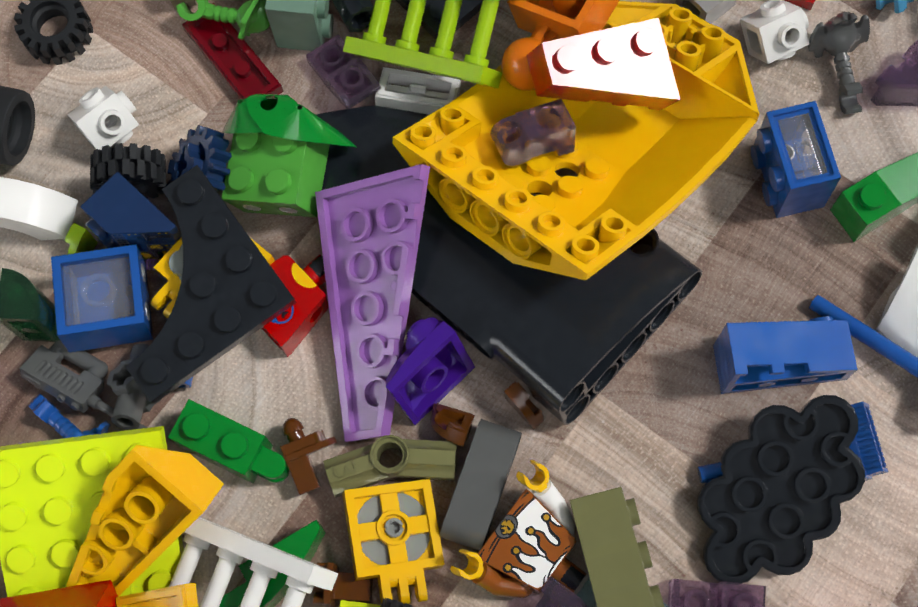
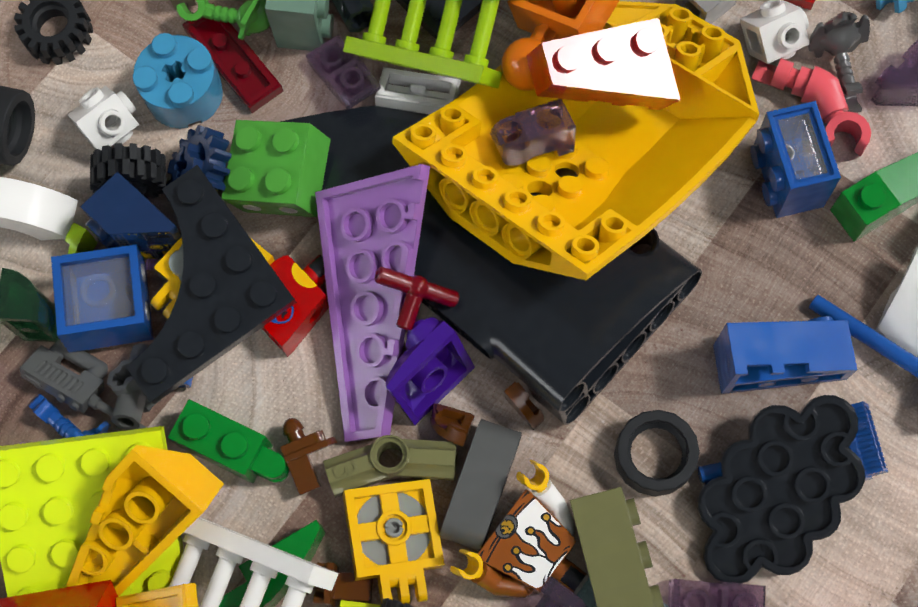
(178, 80): none -> dark azure brick
(282, 118): green piece -> none
(416, 289): none -> dark red piece
(664, 421): none -> black tyre
(823, 88): none -> coral piece

